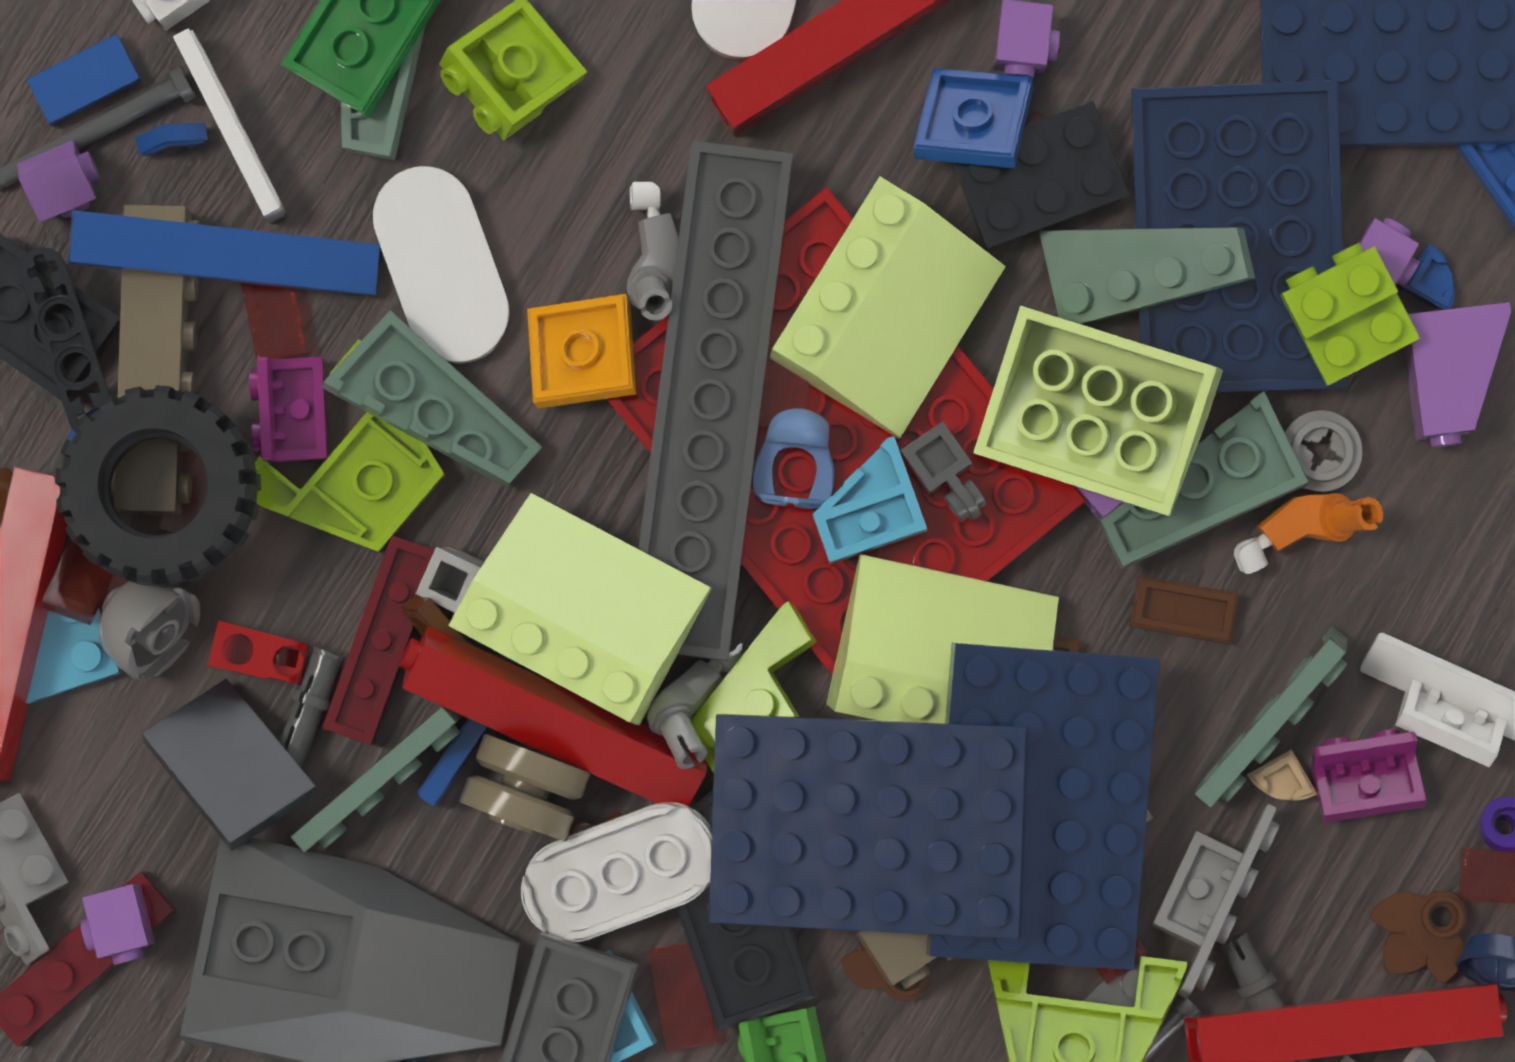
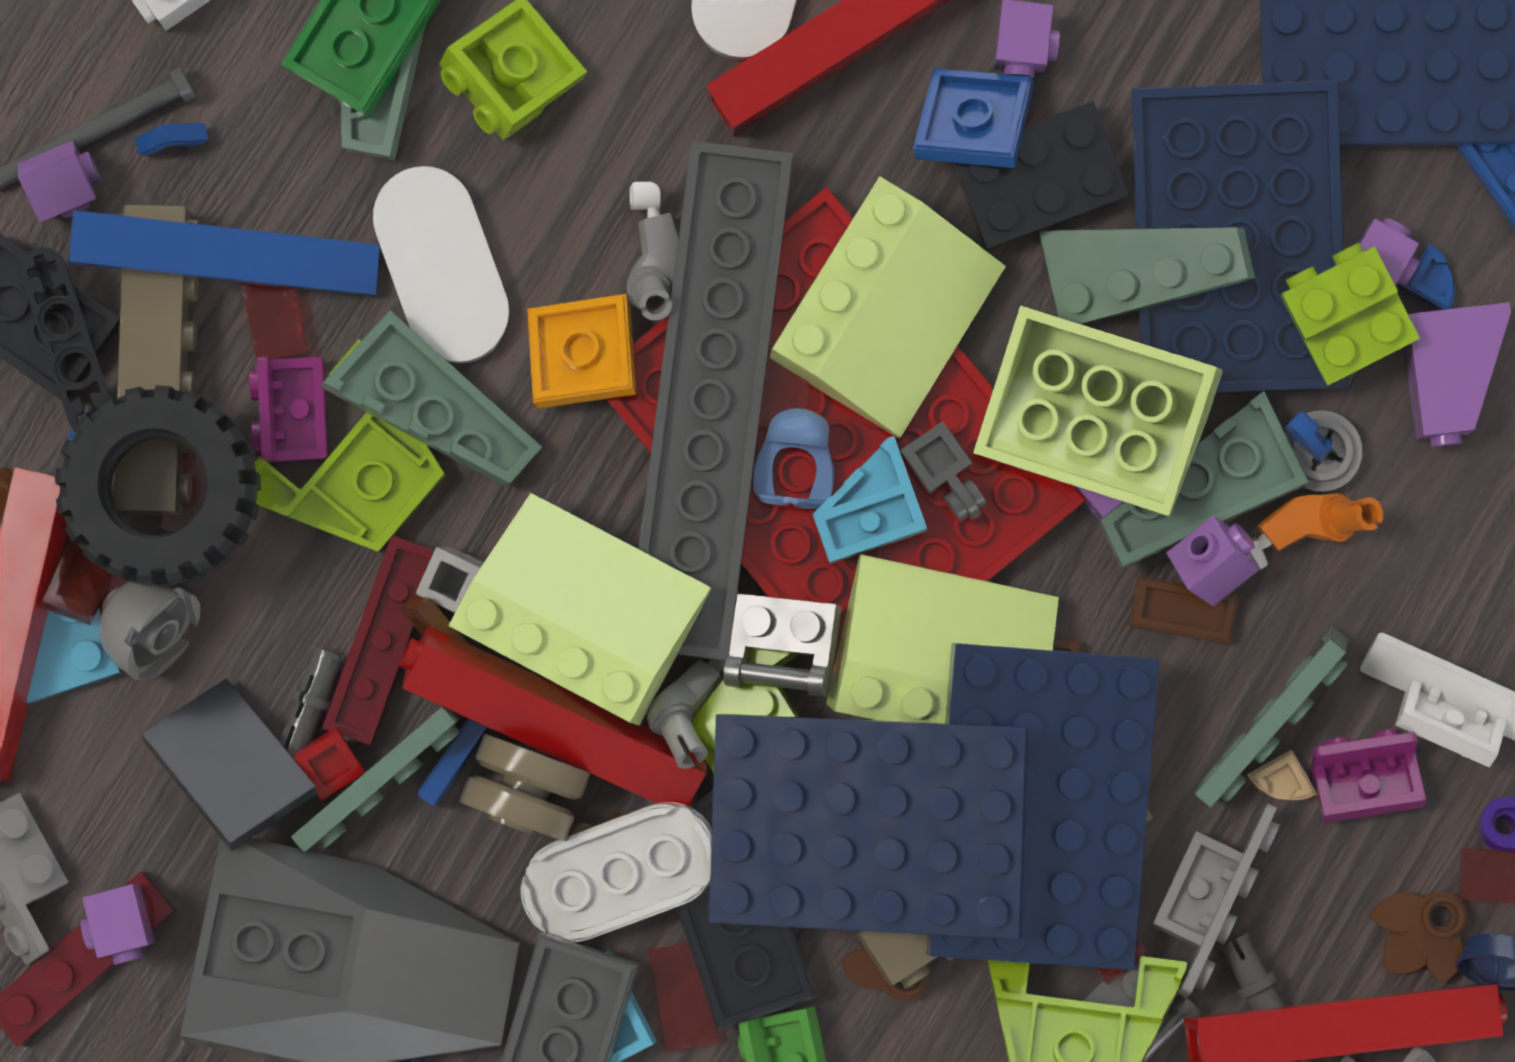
(84, 80): blue tile -> none
(230, 125): white tile -> none
(258, 654): red leg -> none
(329, 763): none -> red tile
(785, 628): none -> plate
(1214, 559): none -> medium lavender brick
(1304, 432): none -> blue tile

